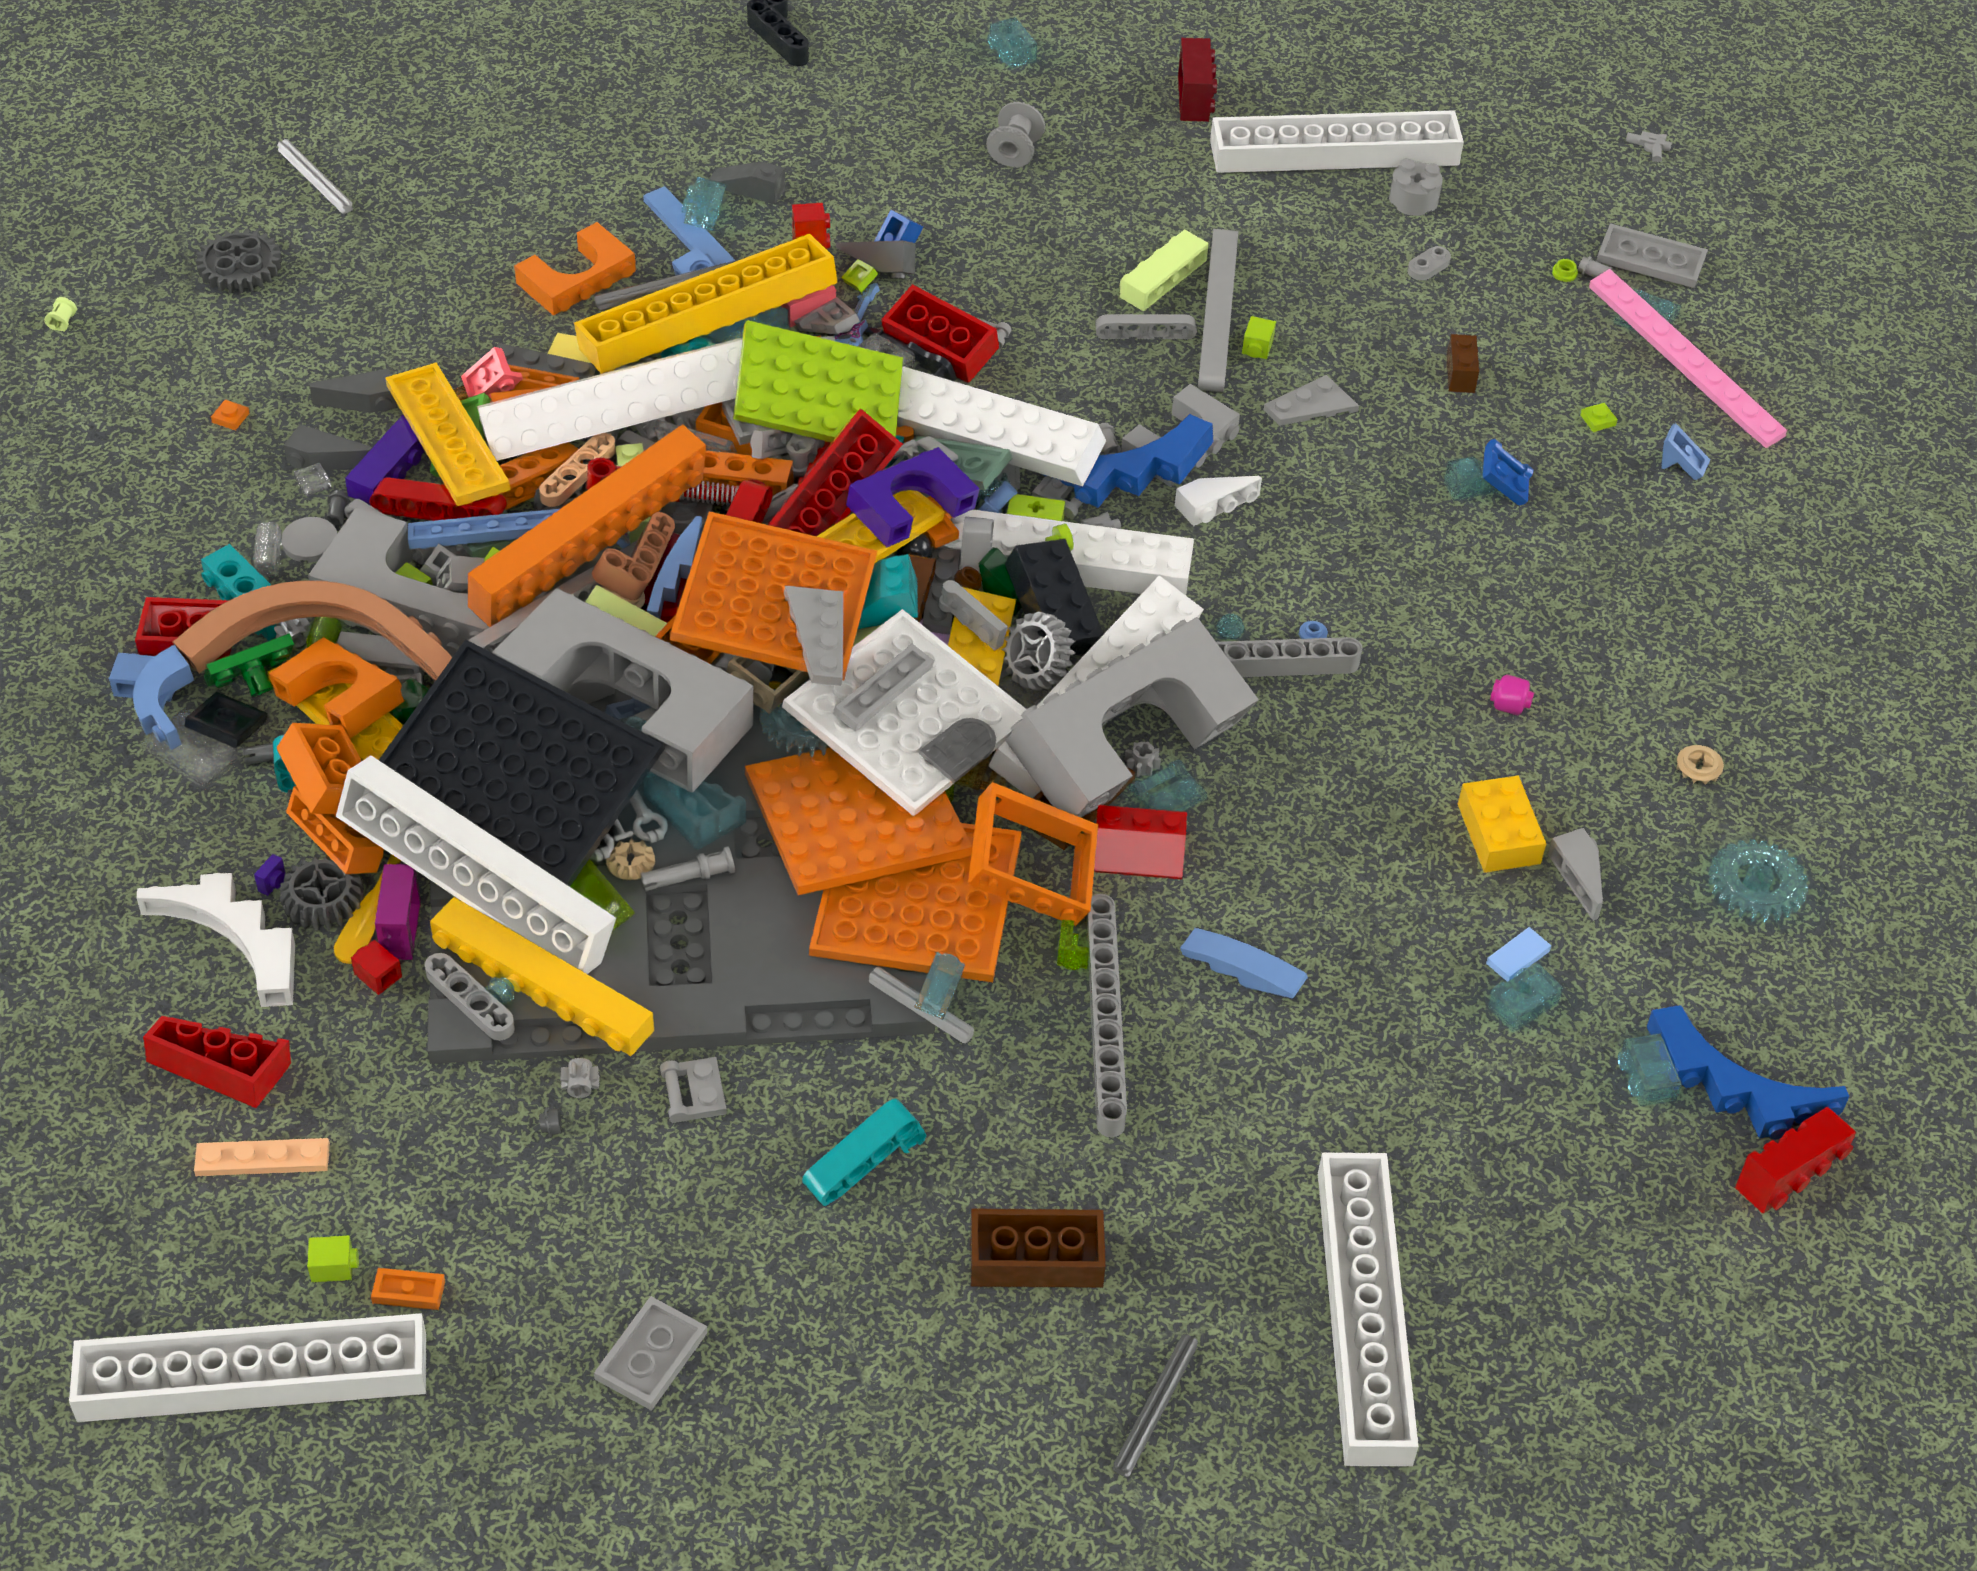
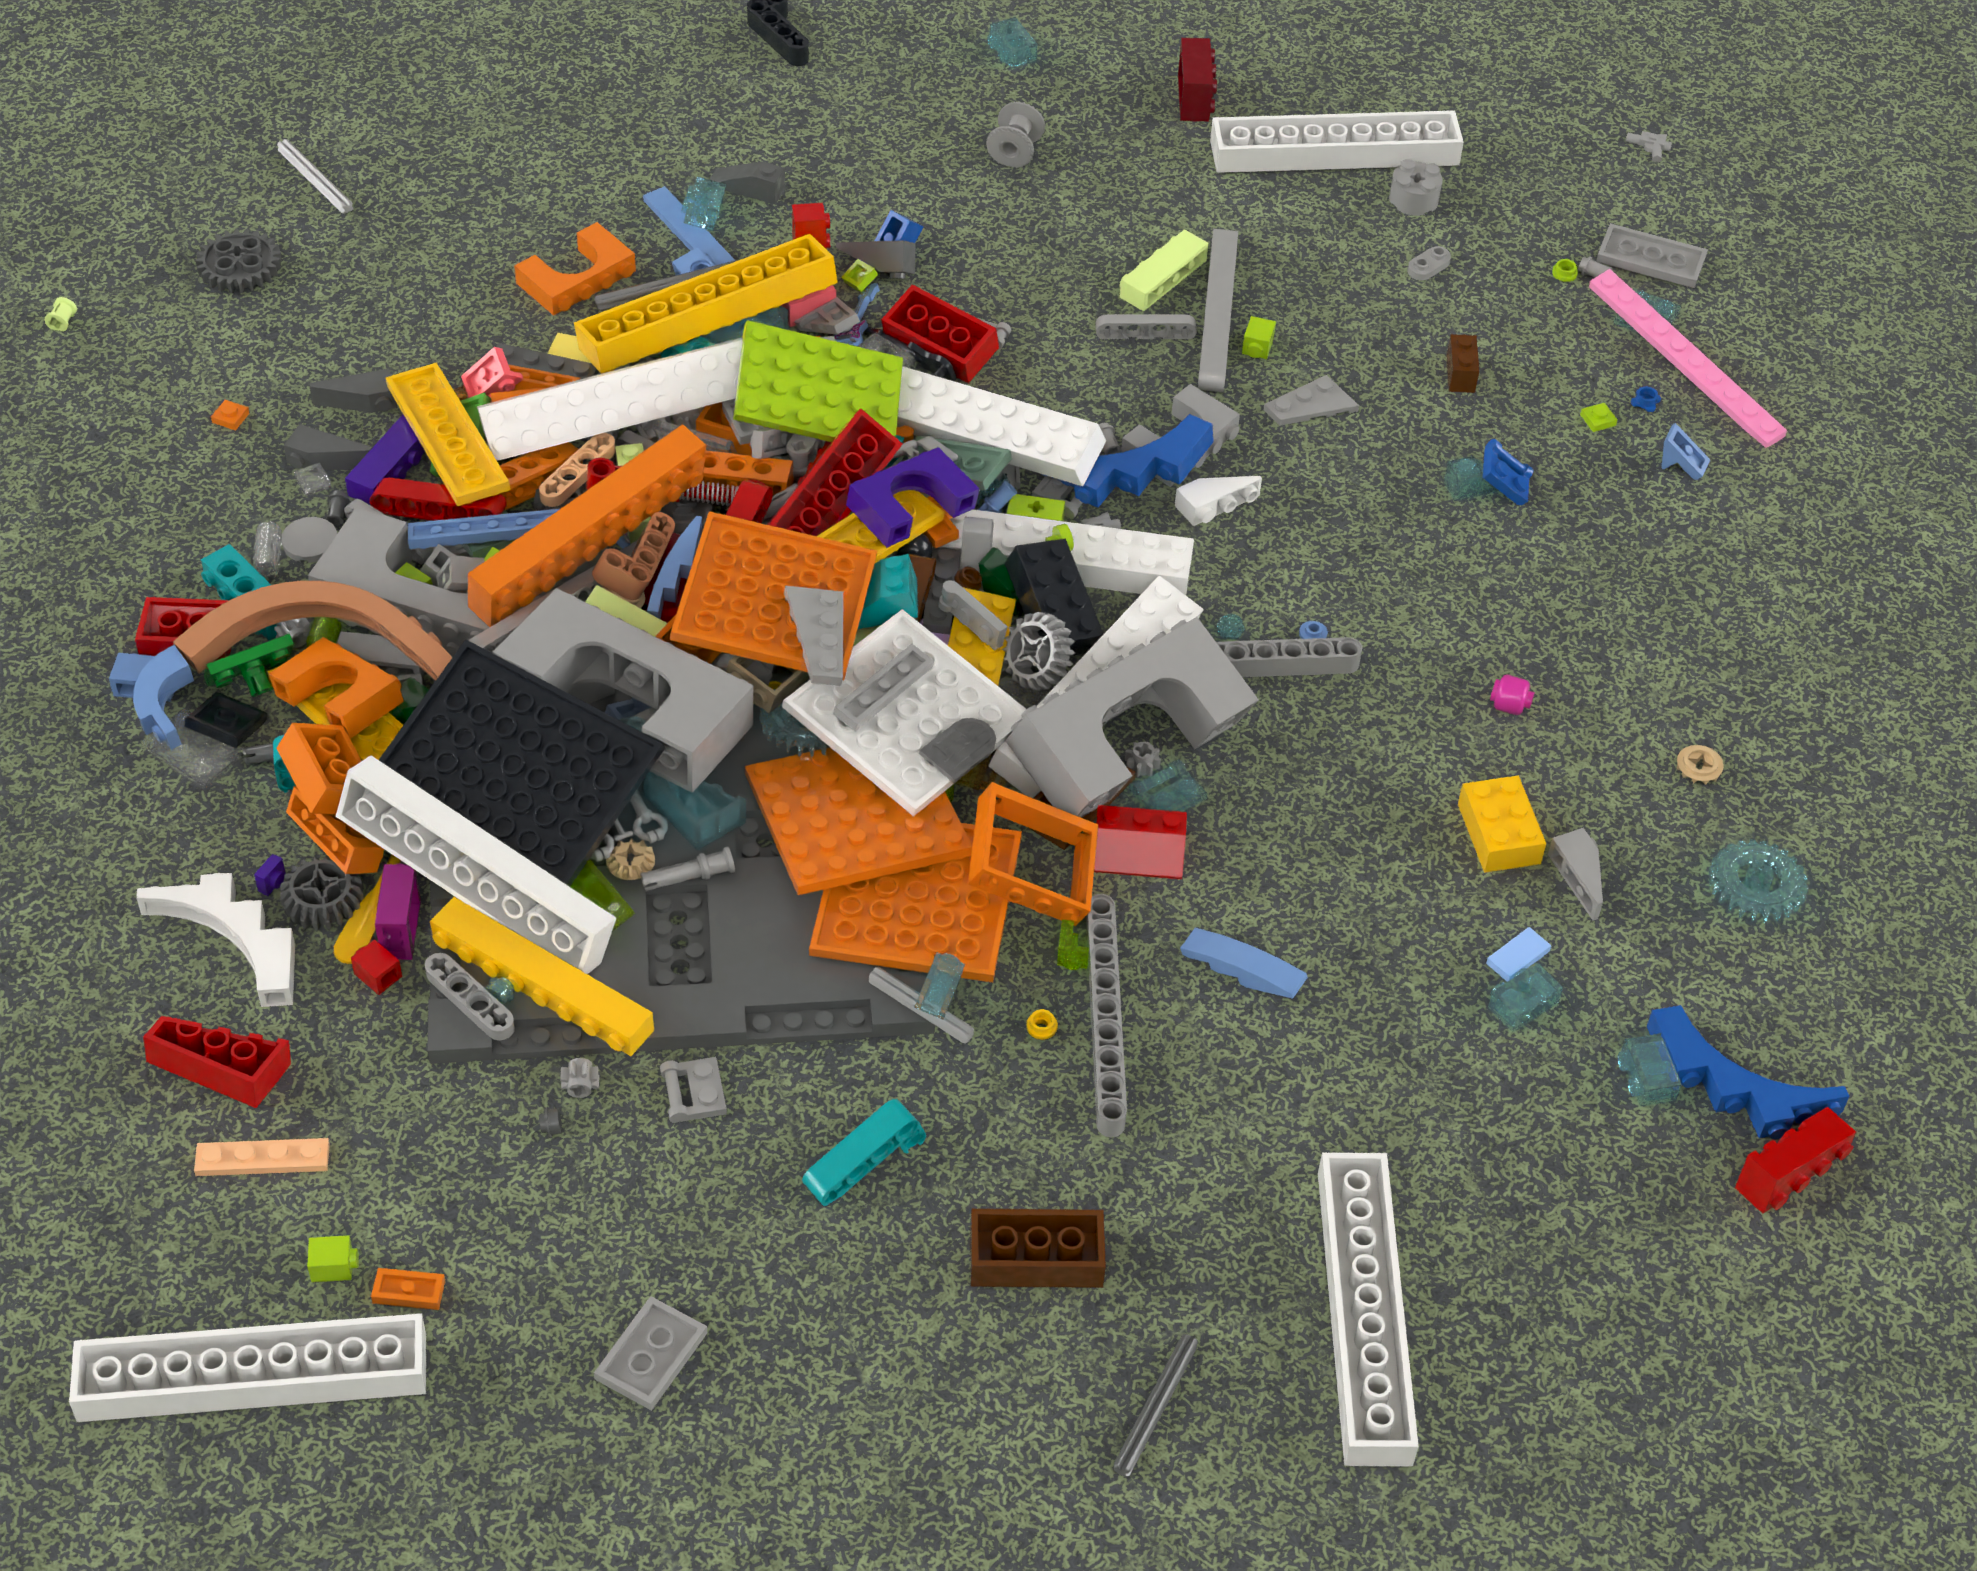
(1042, 1017): none -> yellow plate
(1646, 398): none -> blue plate

